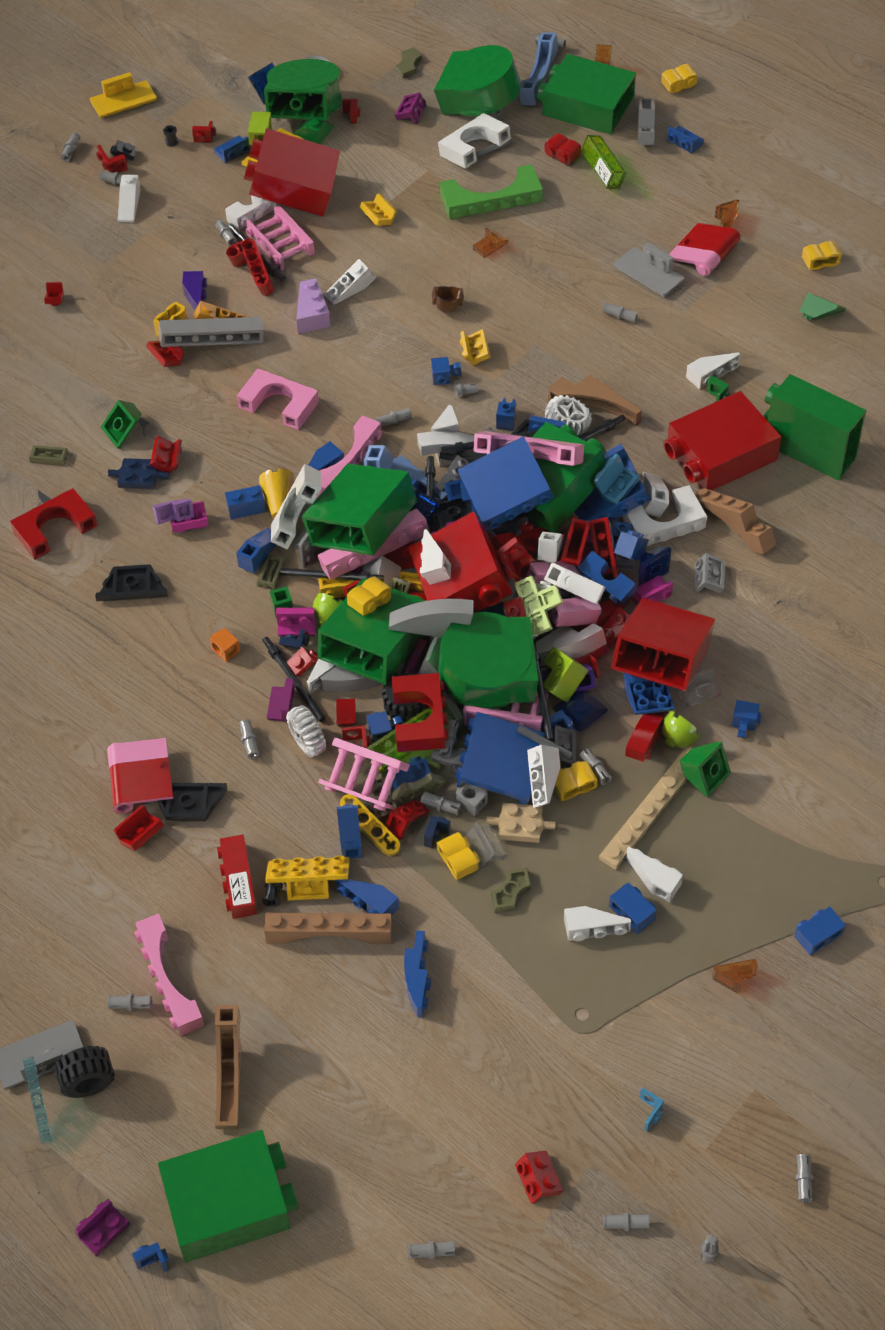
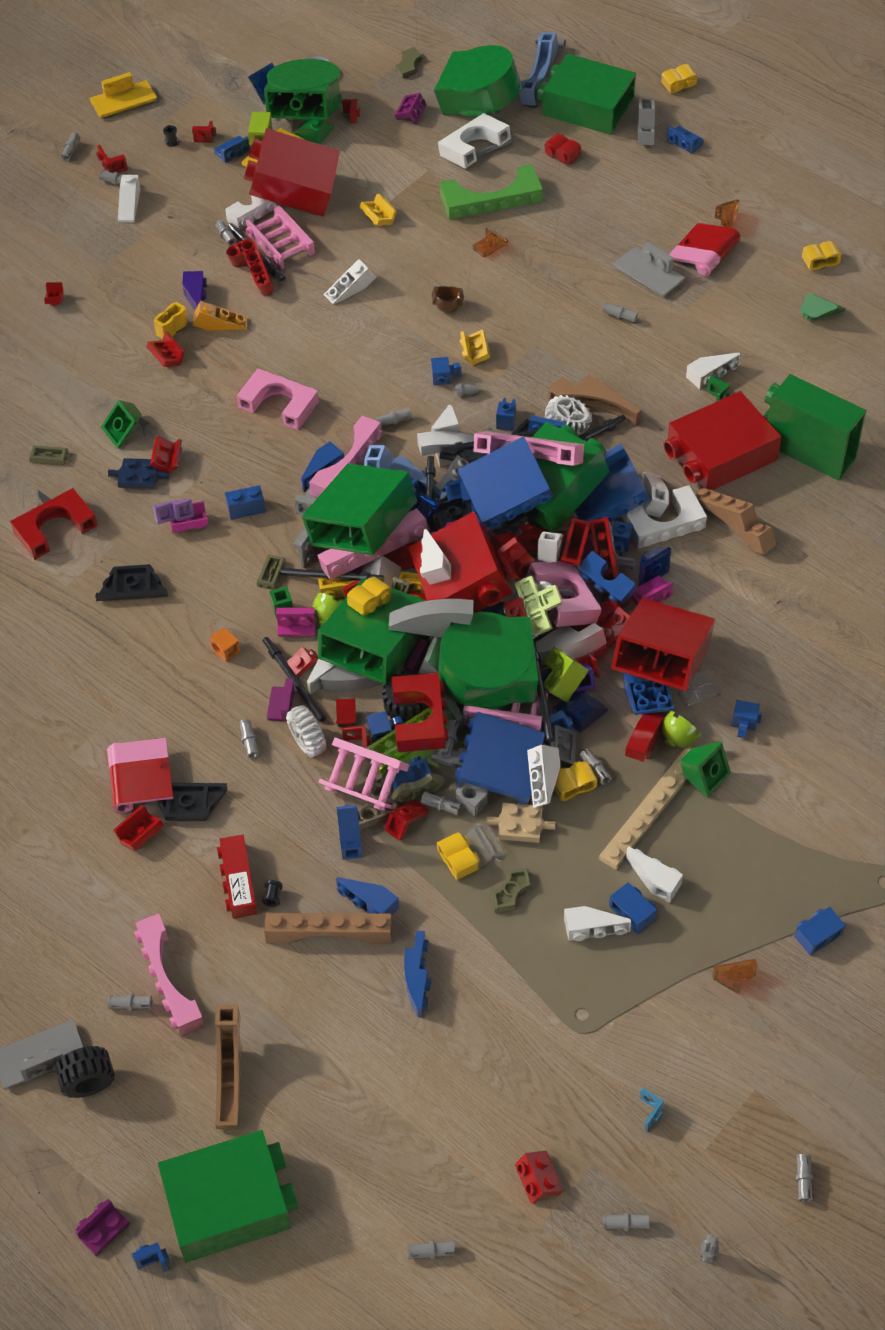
(37, 1100): clear light blue beam -> none
(123, 148): black bracket -> none
(210, 331): light grey brick -> none
(255, 551): blue slope -> none
(276, 487): yellow cone -> none
(292, 642): dark blue bracket -> none
(304, 489): white arch -> none
(307, 877): yellow bracket -> none
(312, 309): lavender wedge -> none
(373, 823): yellow beam -> none
(433, 830): dark blue bracket -> none
(543, 741): dark grey bar -> none
(574, 583): white slope -> none
(603, 54): clear orange slope -> none
(603, 162): clear neon green brick -> none
(615, 480): dark azure bracket -> none
(631, 545): brick -> none
(709, 573): light grey bracket -> none

